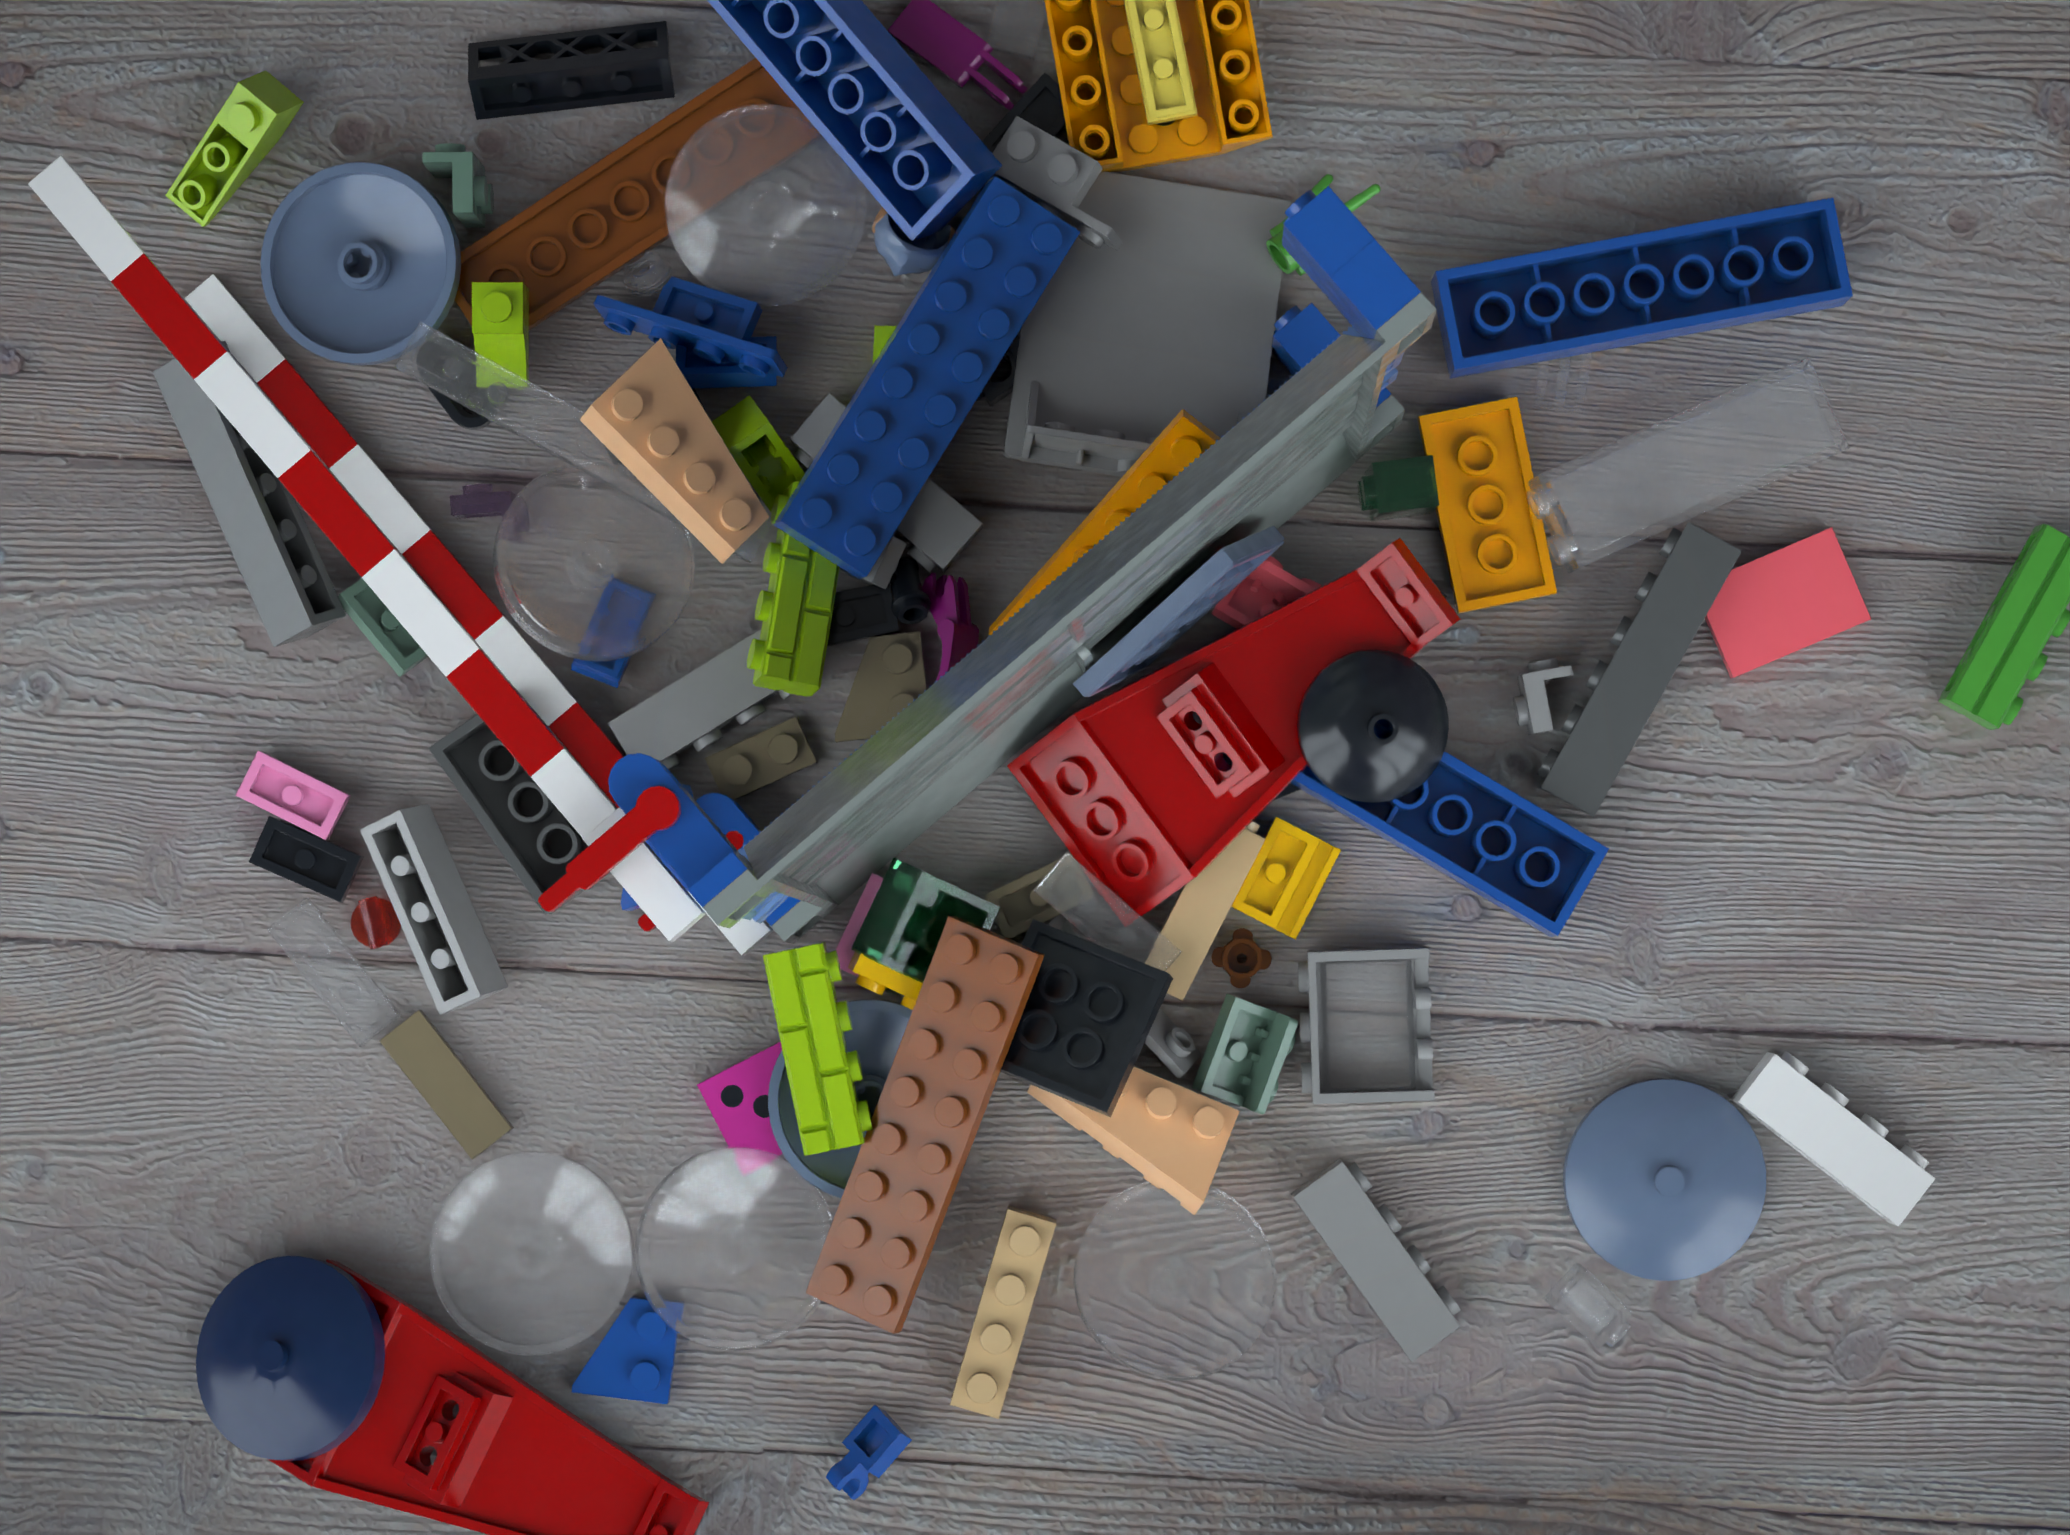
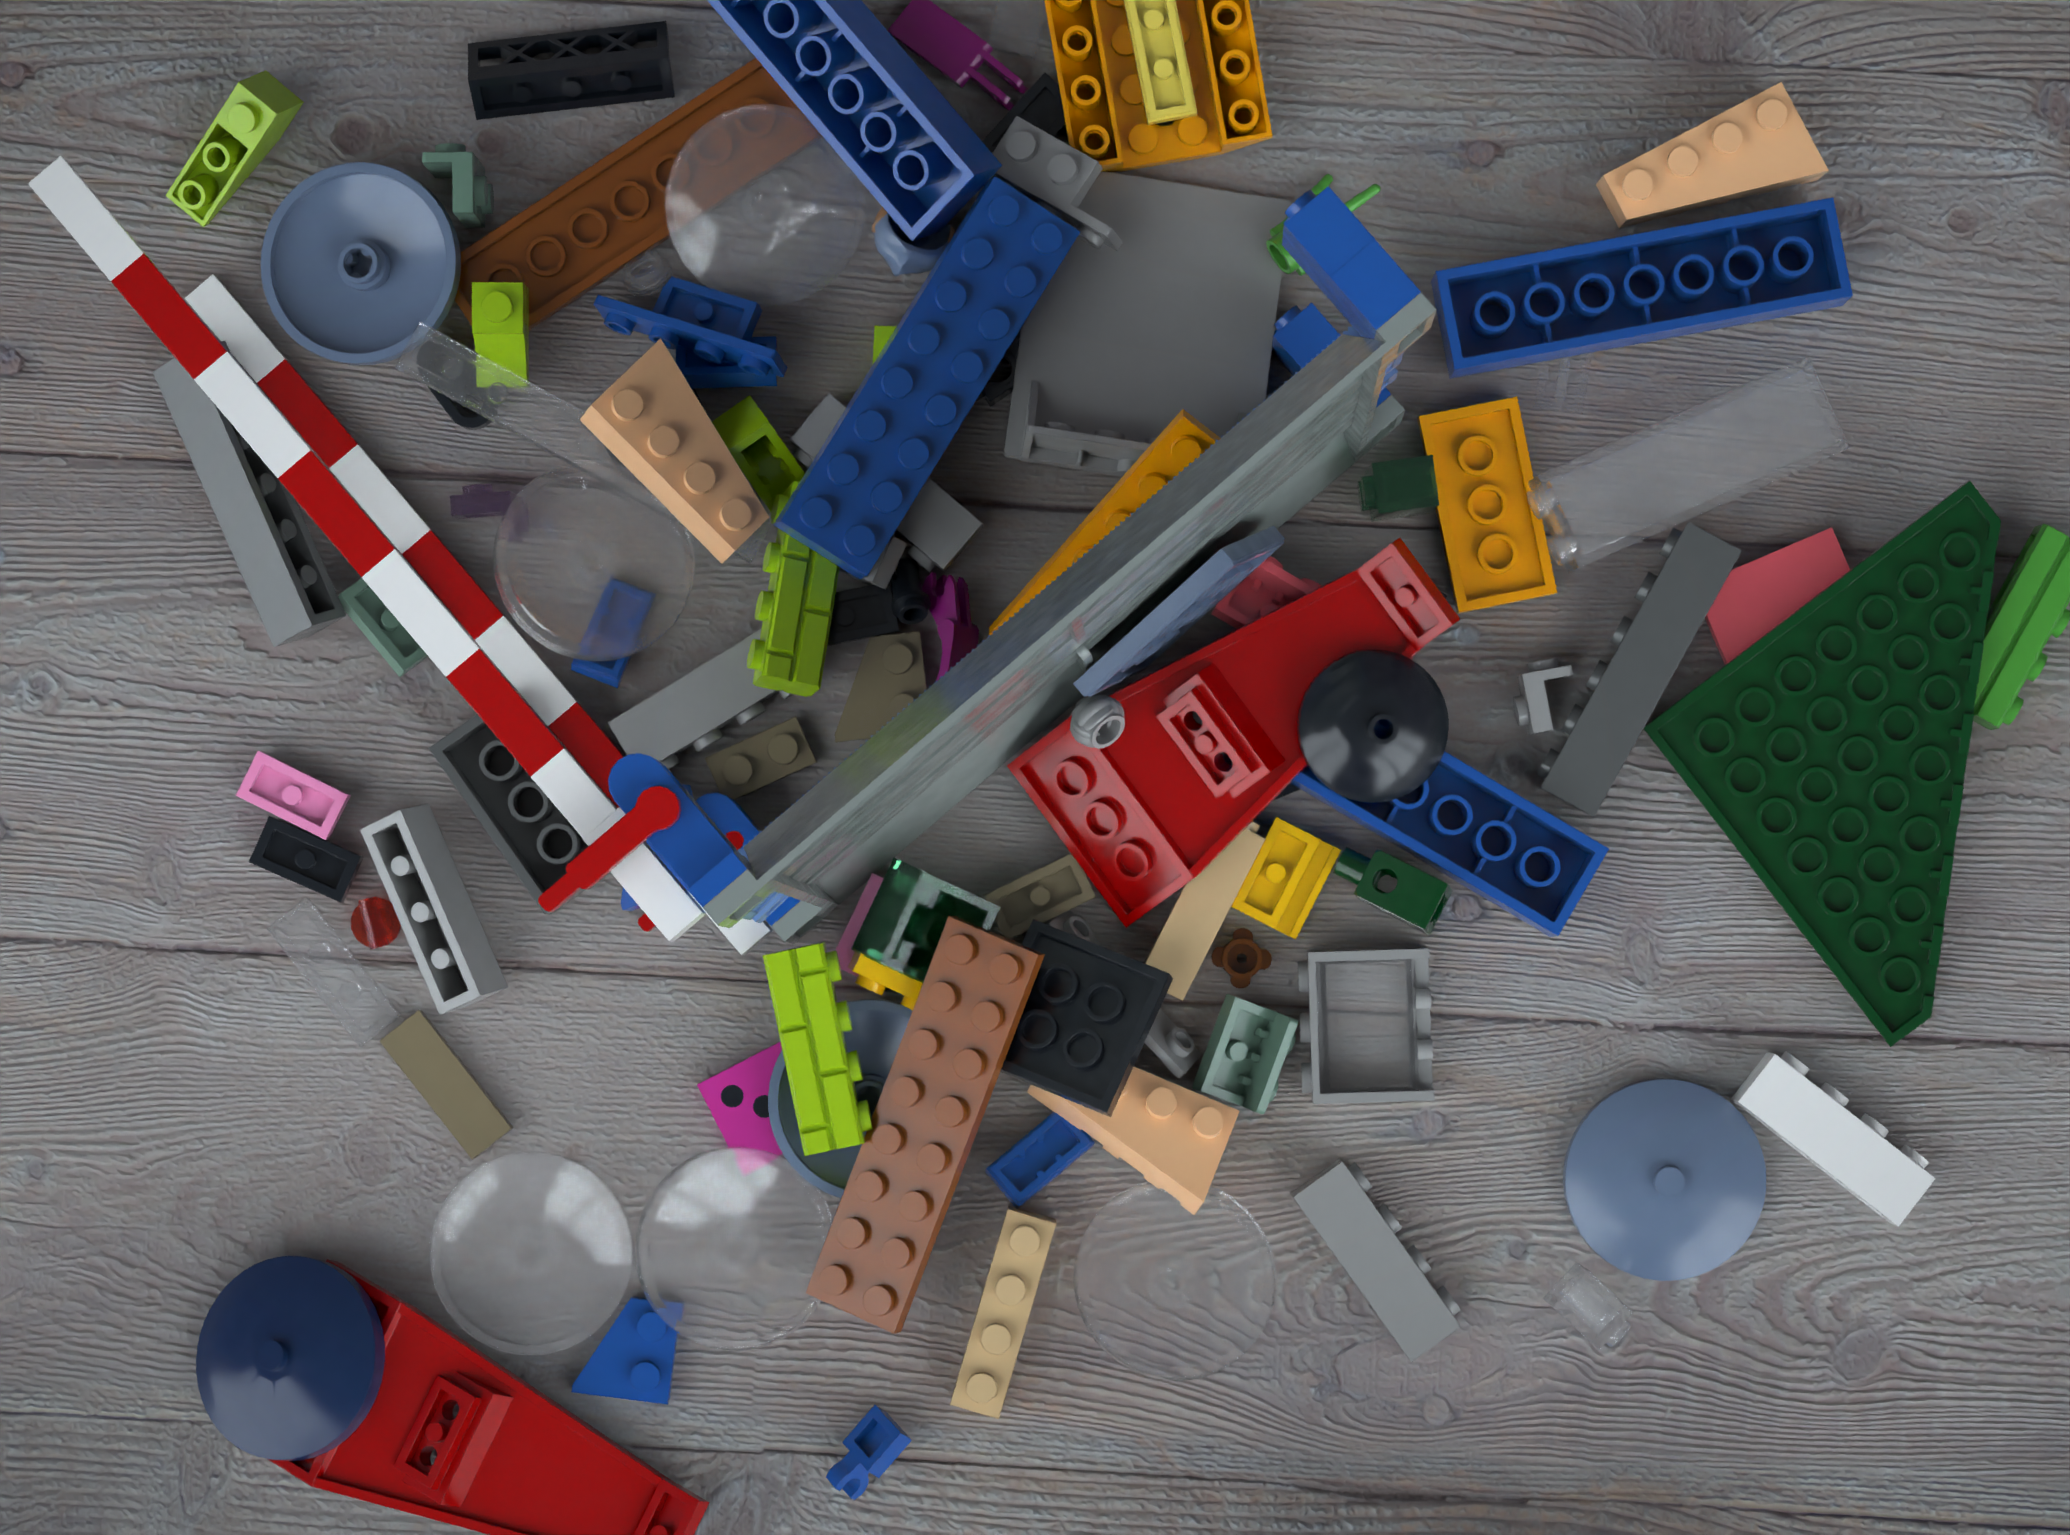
(1038, 1158): none -> blue plate
(1097, 721): none -> light grey piece
(1104, 915): clear tile -> none
(1414, 901): none -> dark green torso
(1726, 158): none -> light nougat wedge
(1846, 753): none -> dark green plate

